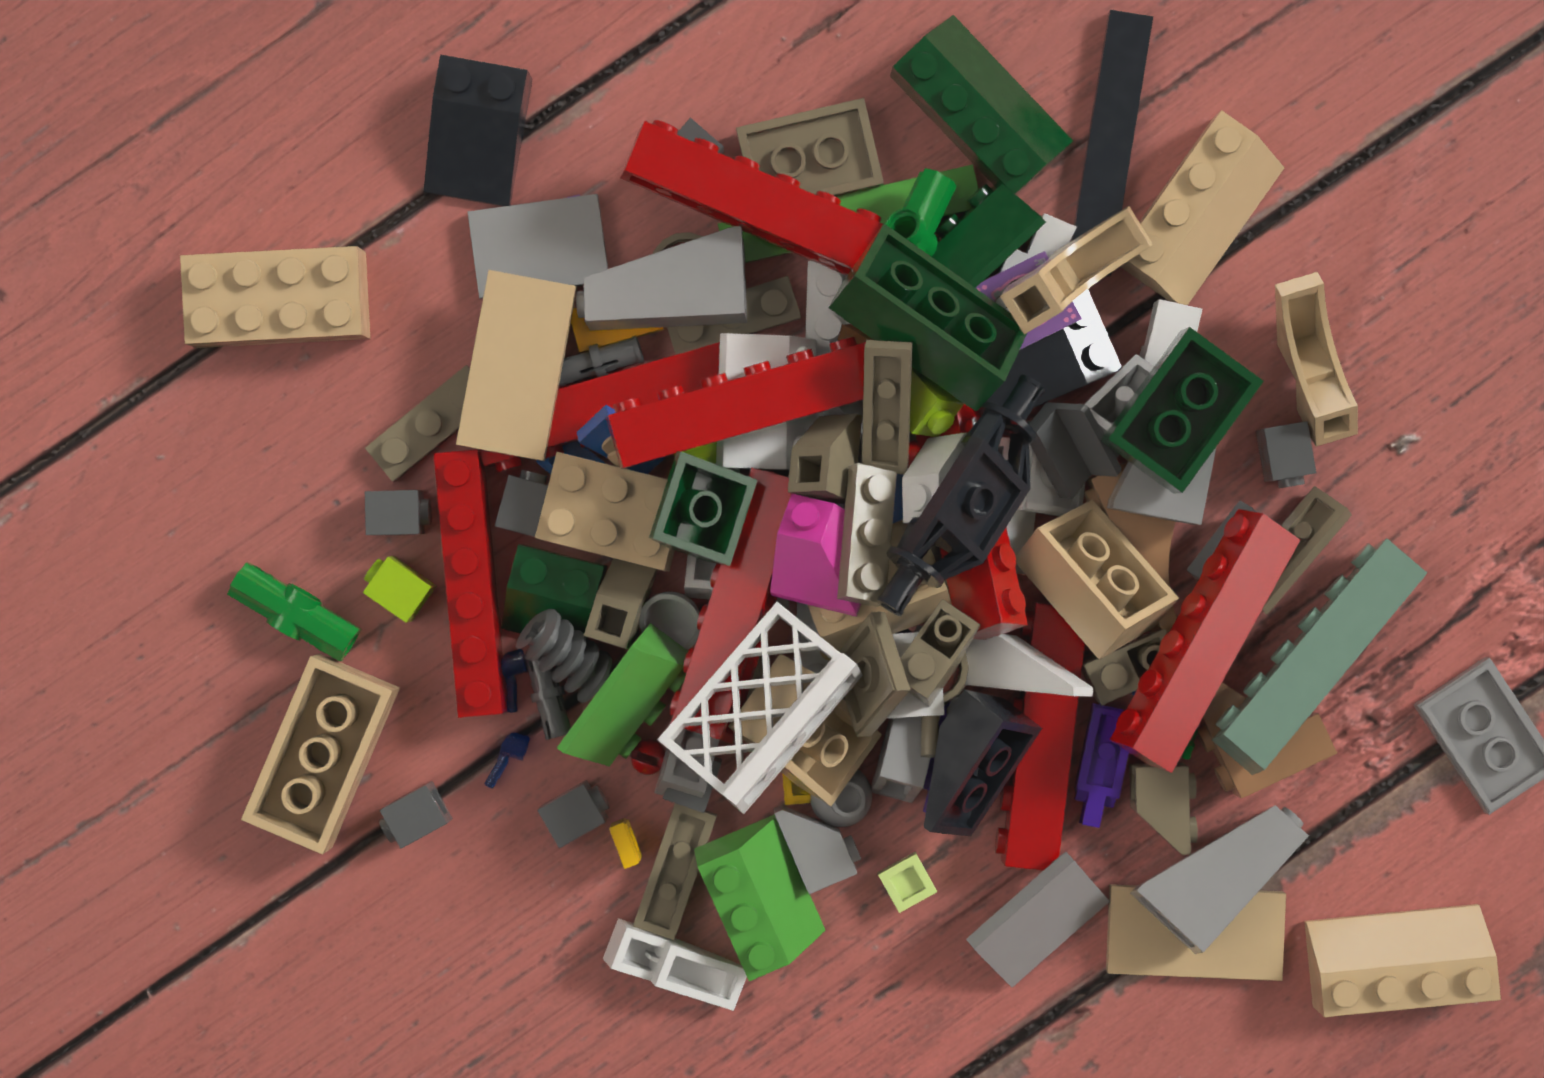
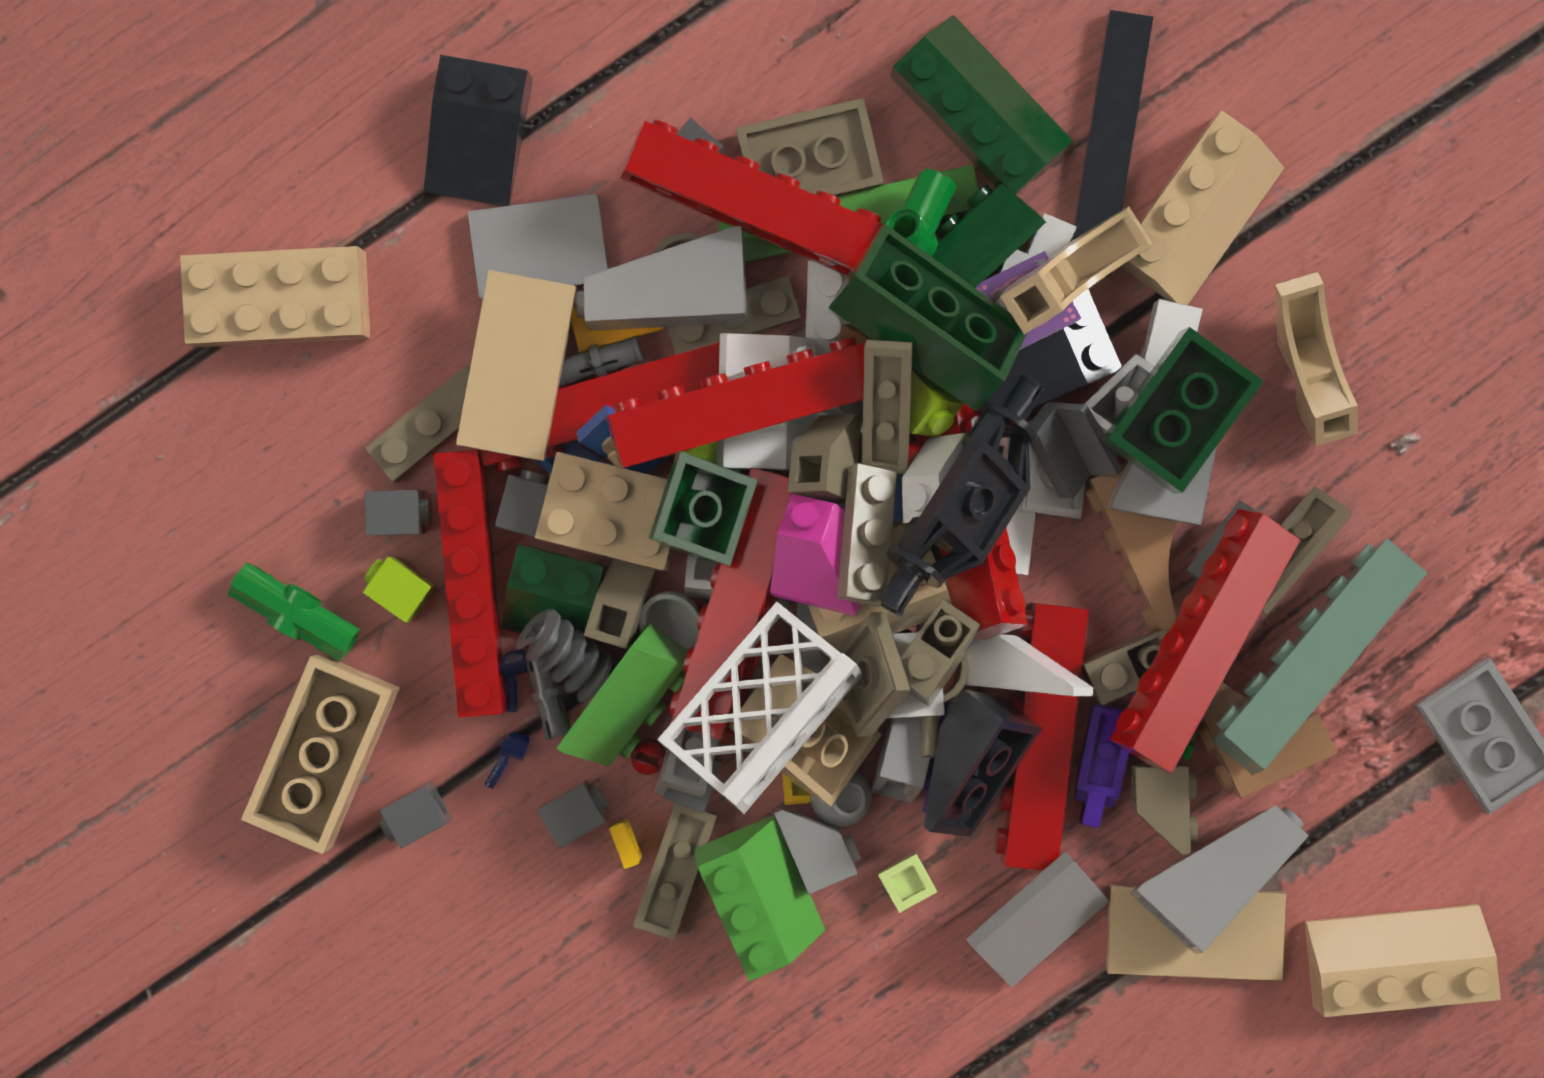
(675, 965): white slope -> none
(1095, 578): tan brick -> none
(1286, 454): dark grey brick -> none

